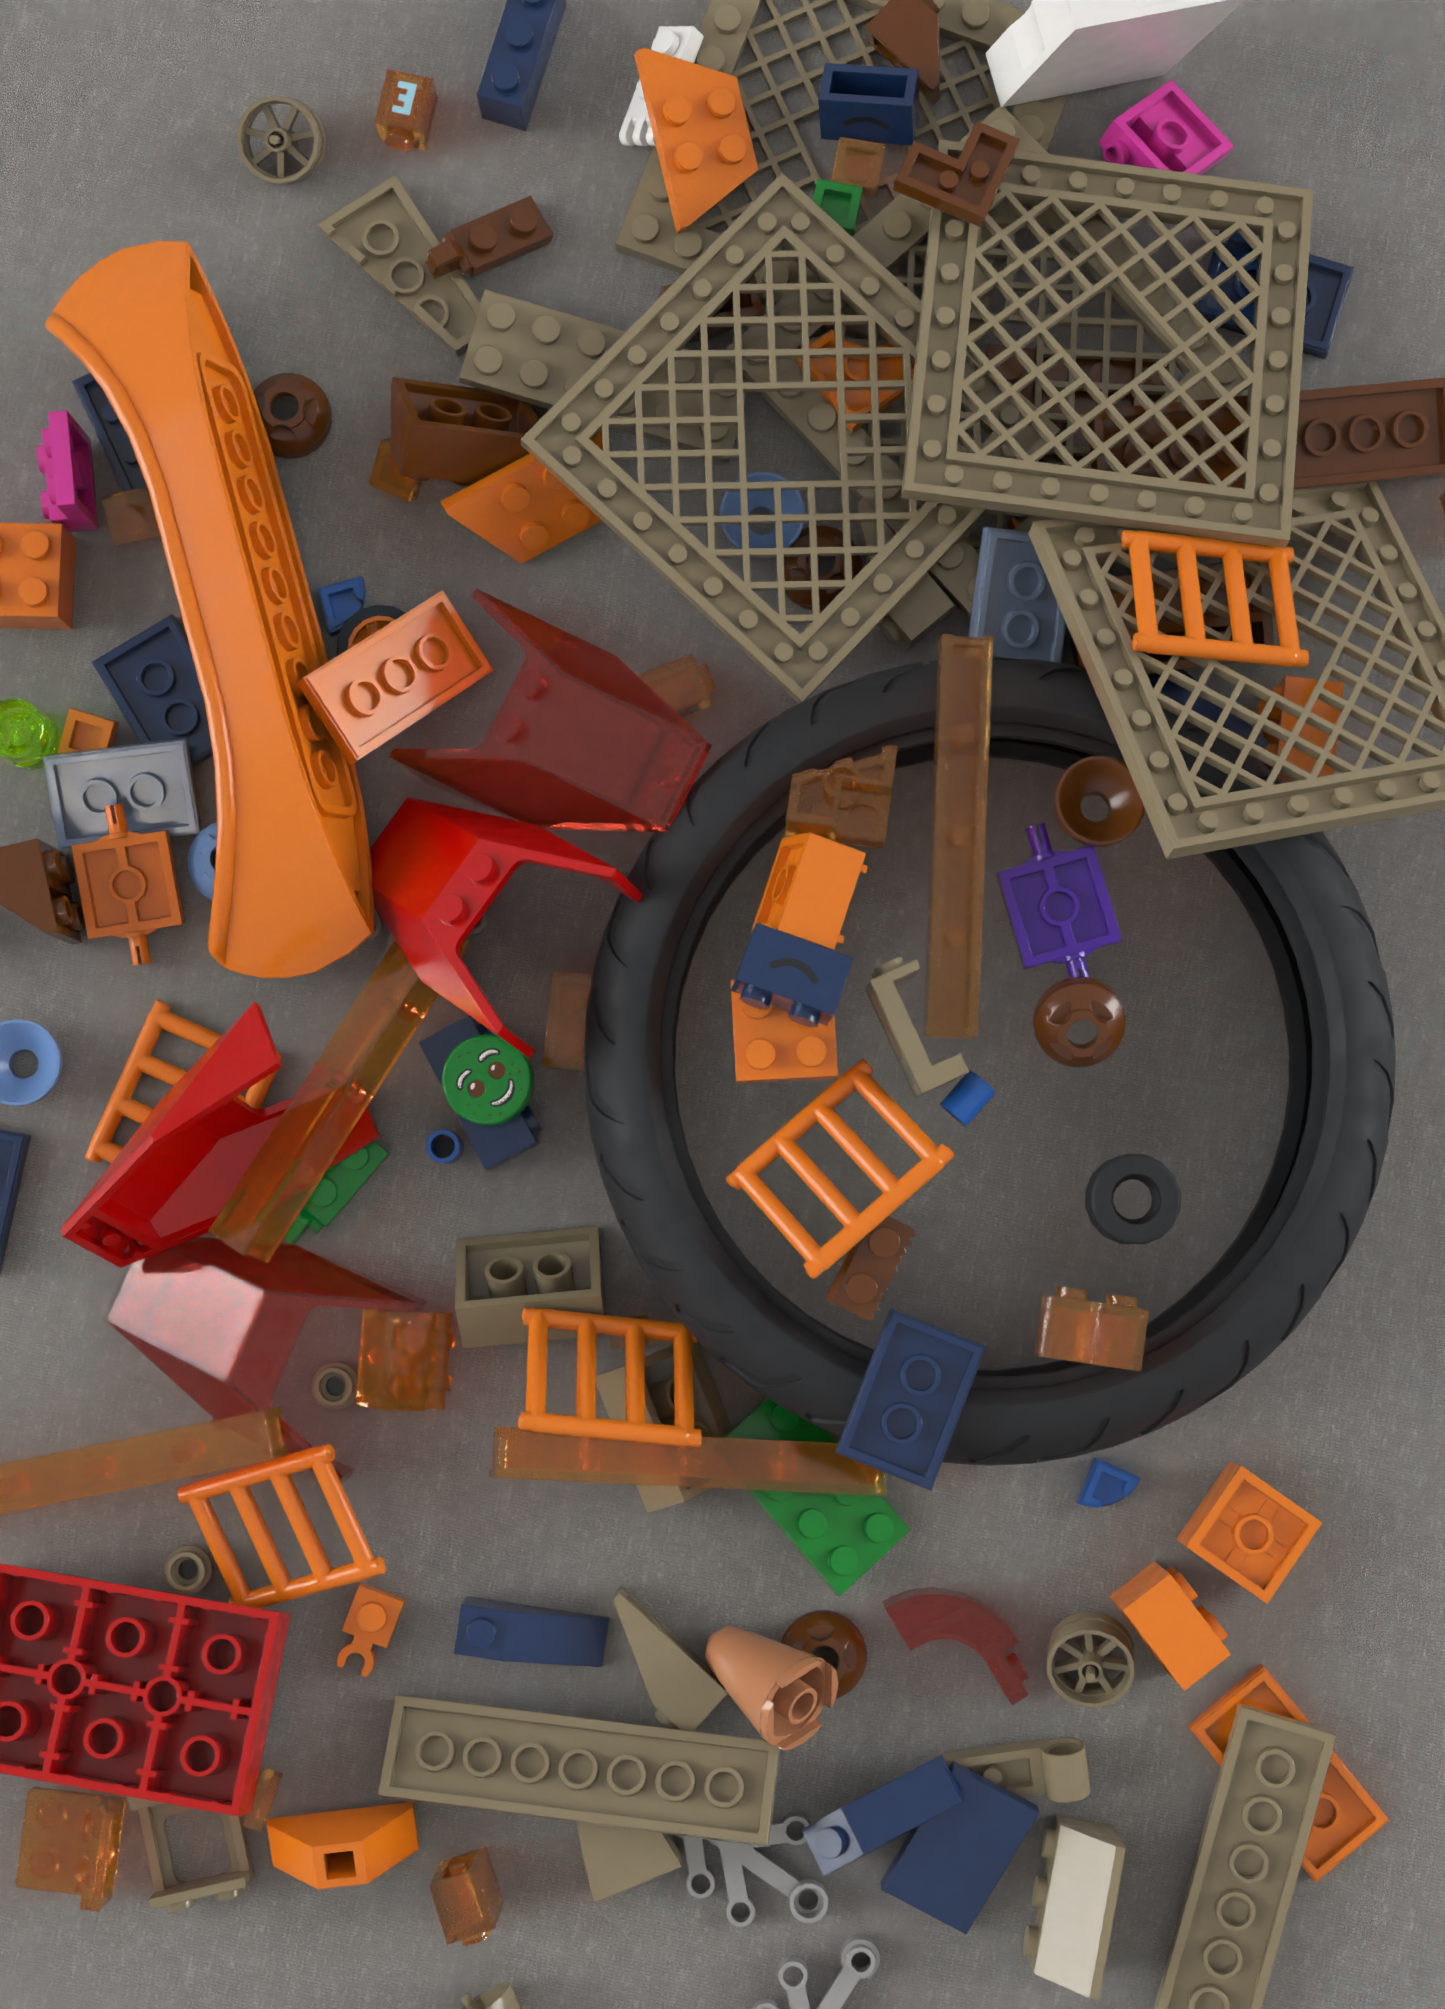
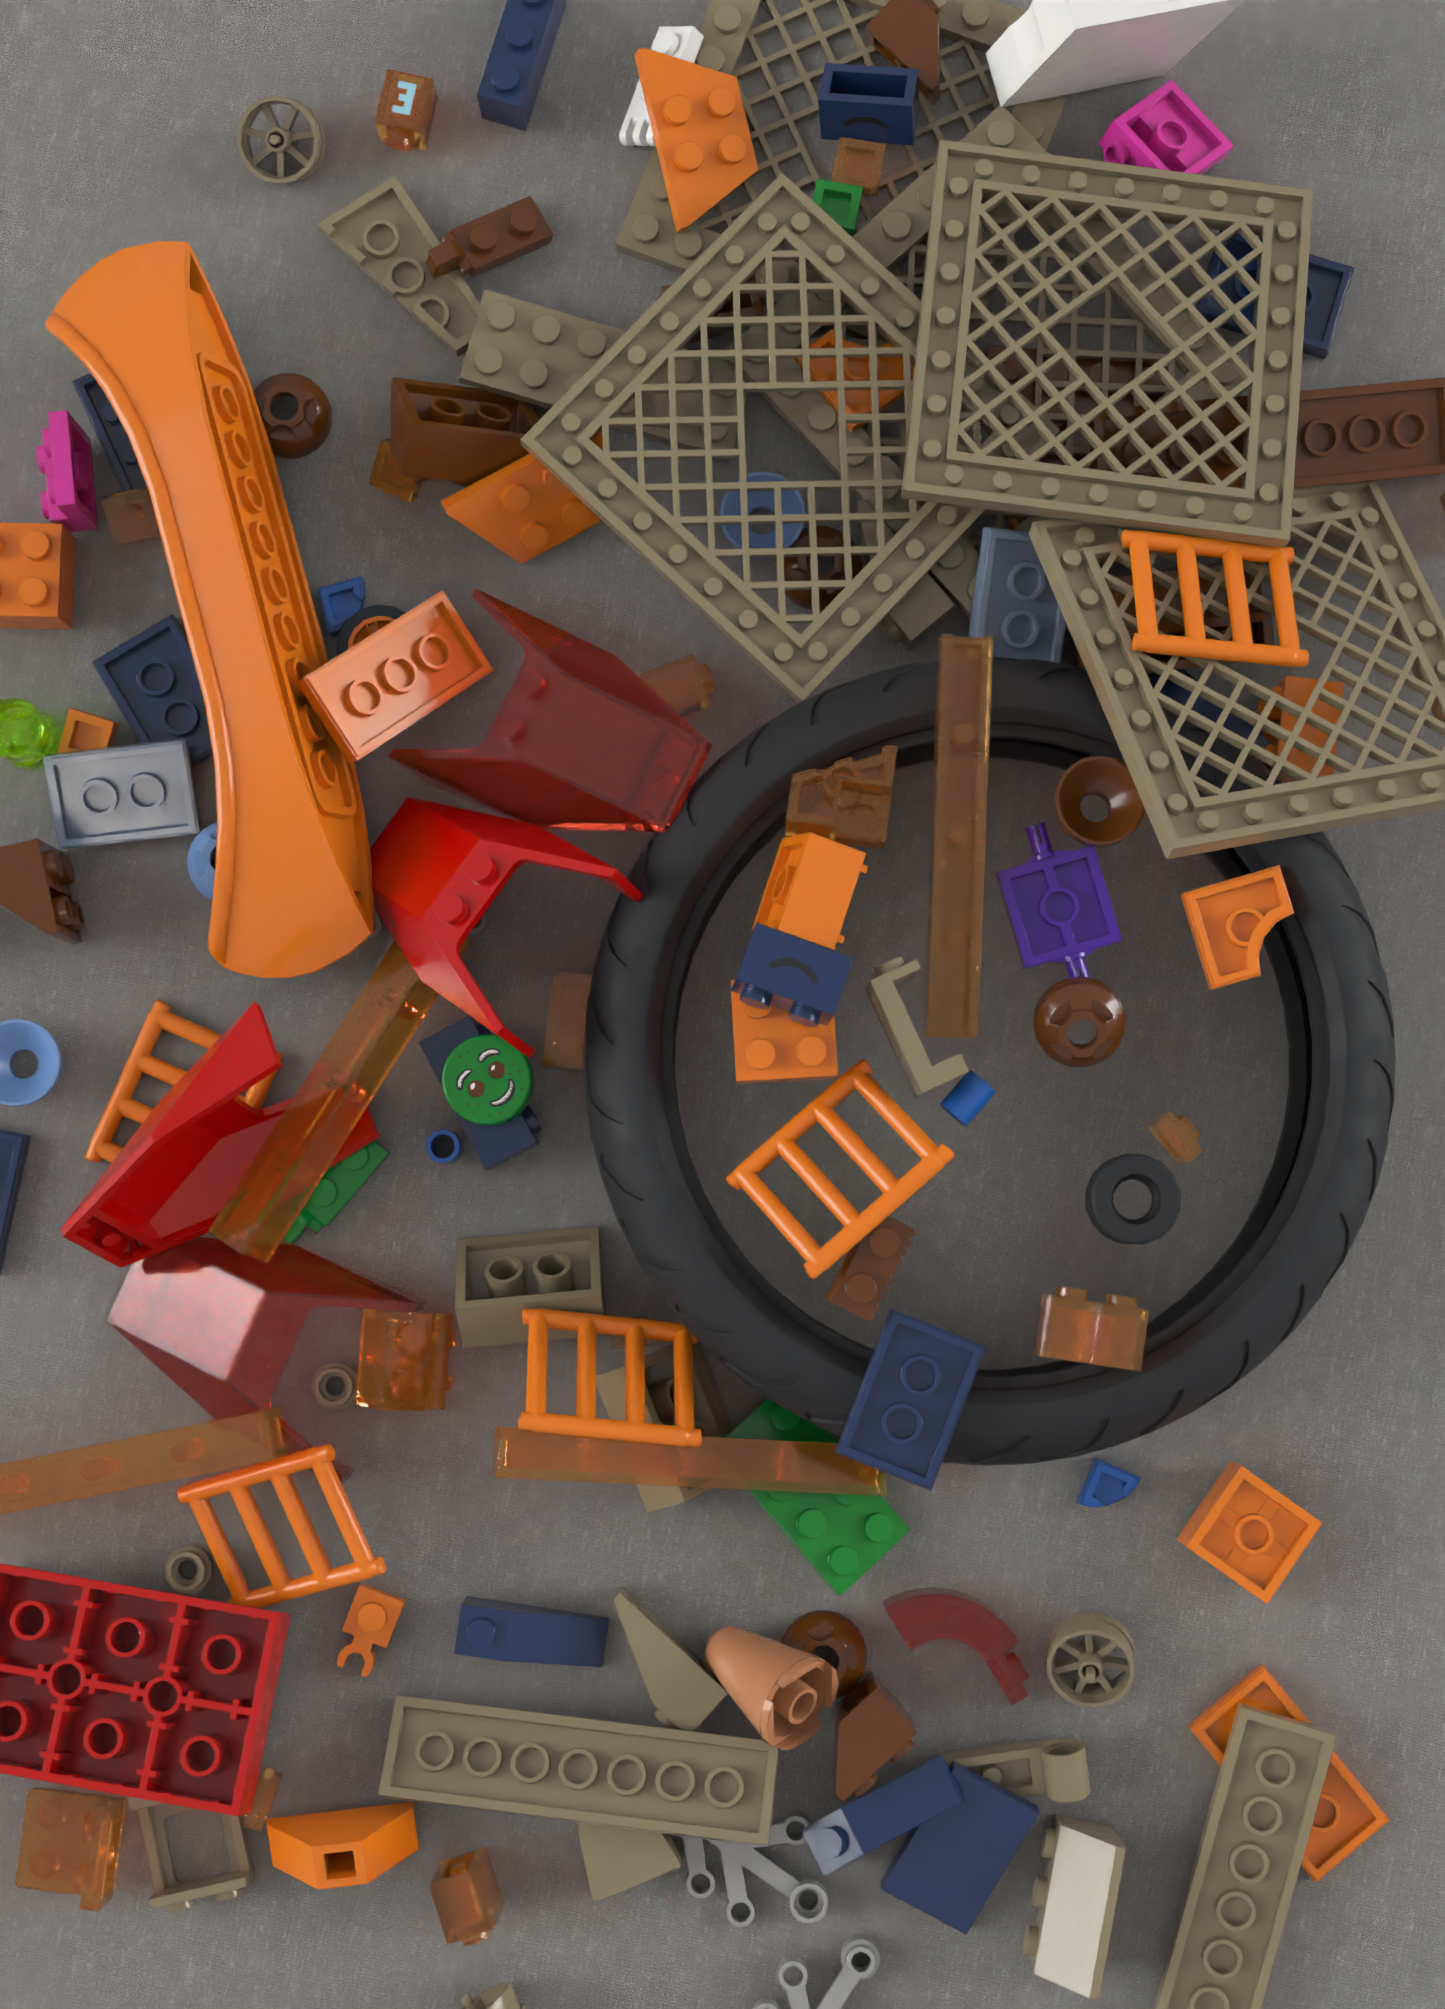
(128, 884): orange plate -> none
(867, 1734): none -> reddish brown slope
(960, 185): reddish brown plate -> none
(1173, 1629): orange brick -> none
(1177, 1136): none -> clear orange plate
(1232, 922): none -> orange tile

